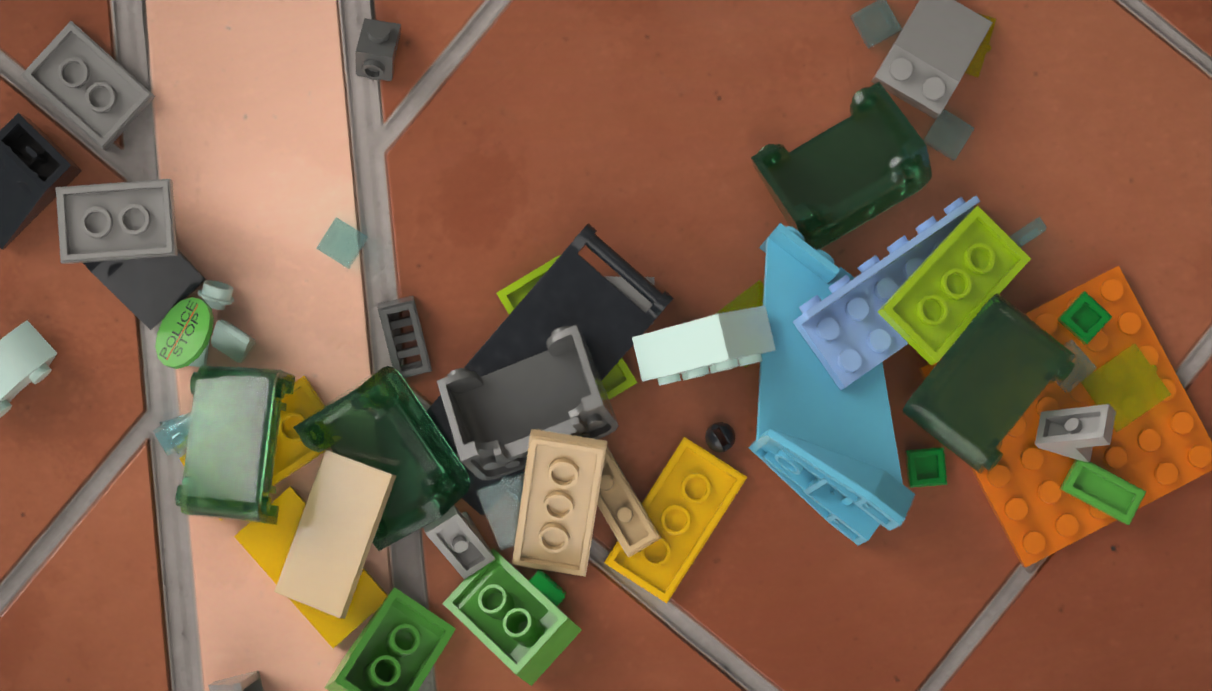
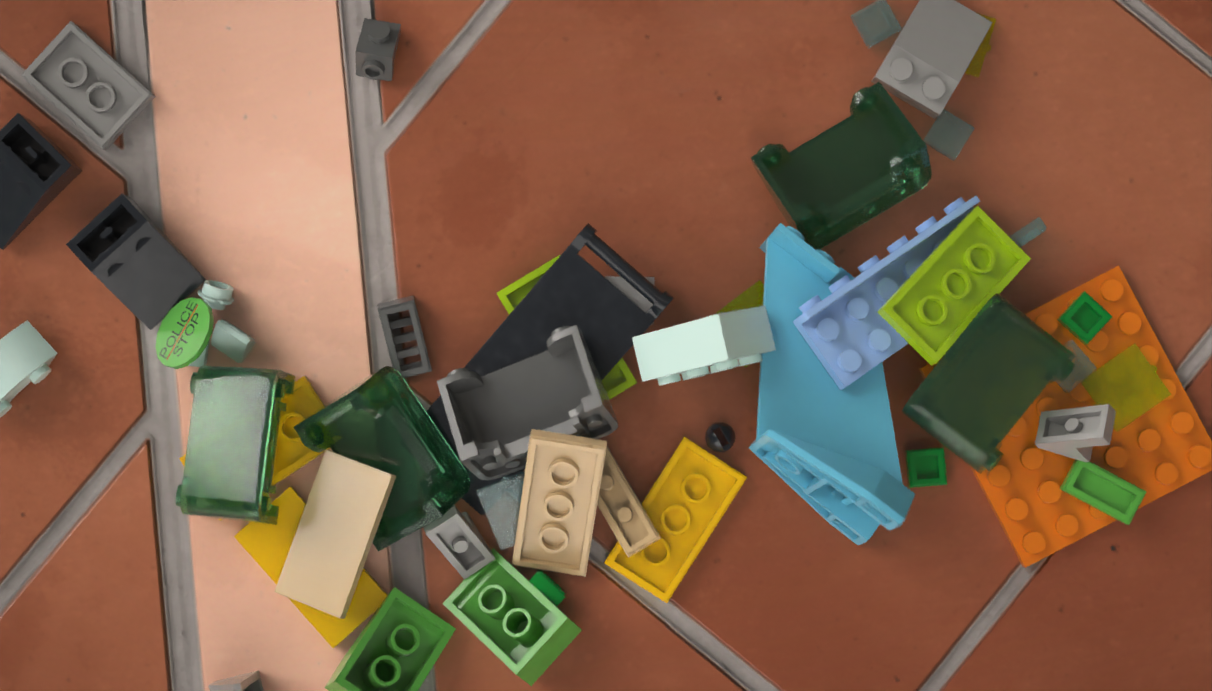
(116, 221): light grey tile -> none
(174, 433): clear light blue cone -> none
(342, 243): clear light blue tile -> none

